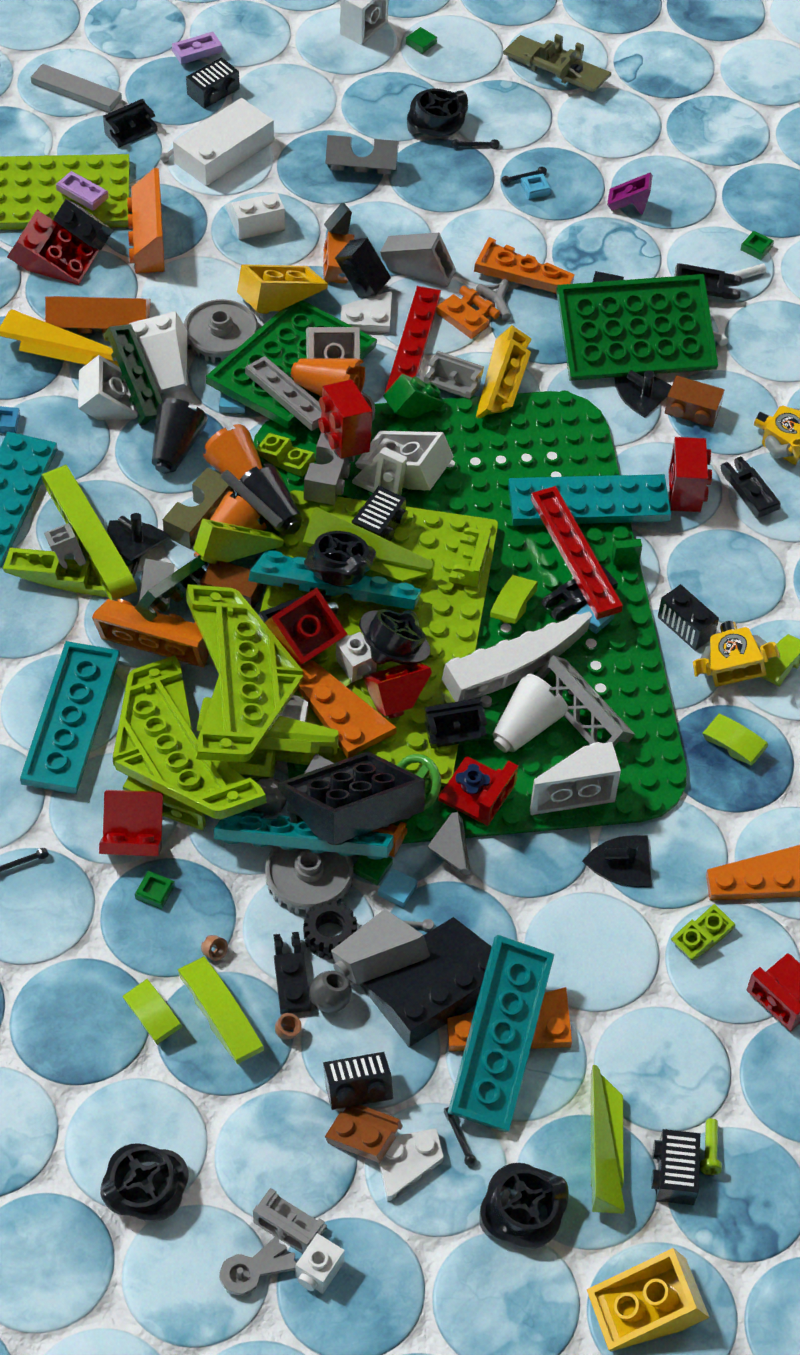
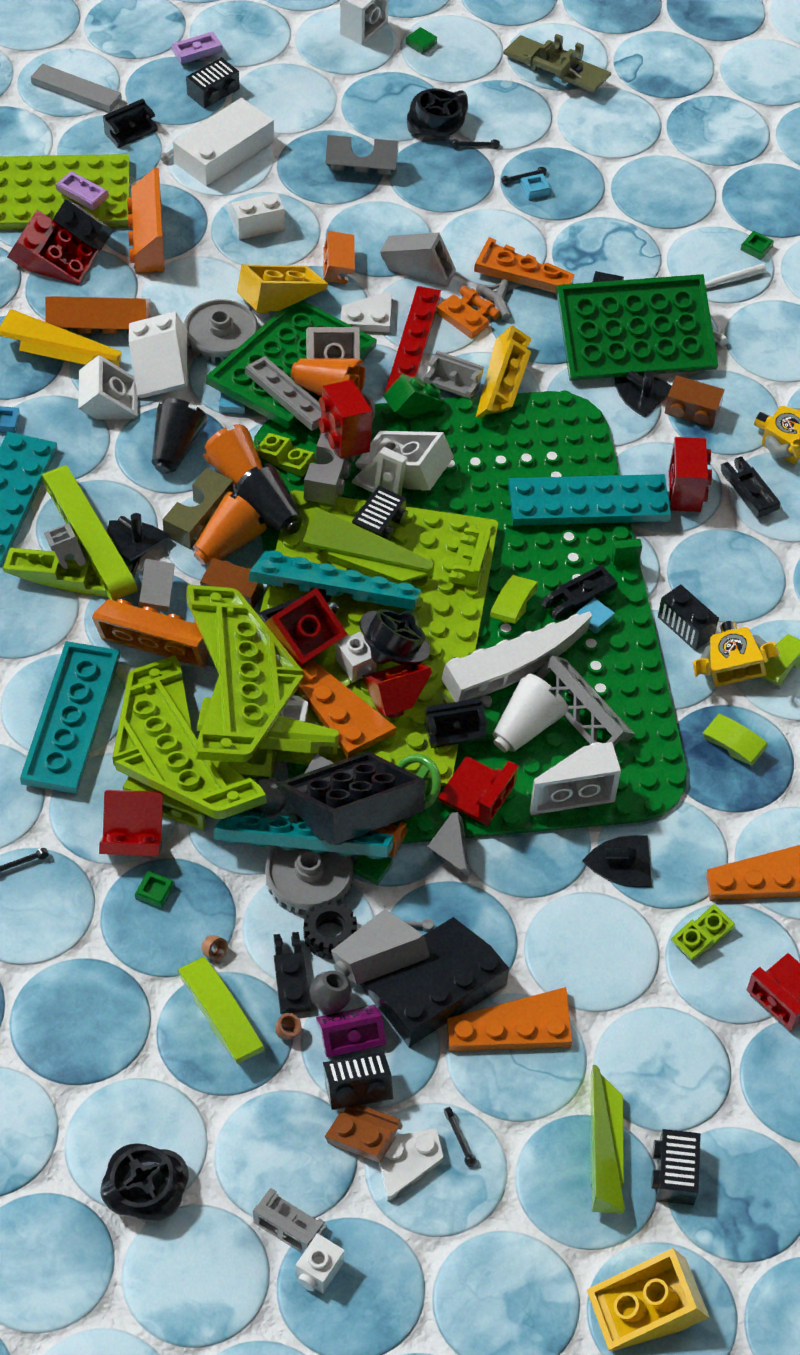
(134, 371): dark green hinge -> none
(152, 1011): lime slope -> none
(171, 588): dark green hinge -> none
(232, 542): lime slope -> none
(241, 1273): light grey piece -> none
(252, 499): dark grey bar -> none
(339, 220): pearl dark grey slope -> none
(340, 558): black piece -> none
(351, 1030): none -> magenta panel
(363, 267): black brick -> none
(397, 888): medium azure tile -> none
(472, 786): dark blue plate -> none
(501, 1034): teal plate -> none
(531, 1189): black piece -> none
(576, 553): red plate -> none
(632, 191): magenta slope -> none
(710, 1164): lime piece -> none
(713, 280): black hinge -> none

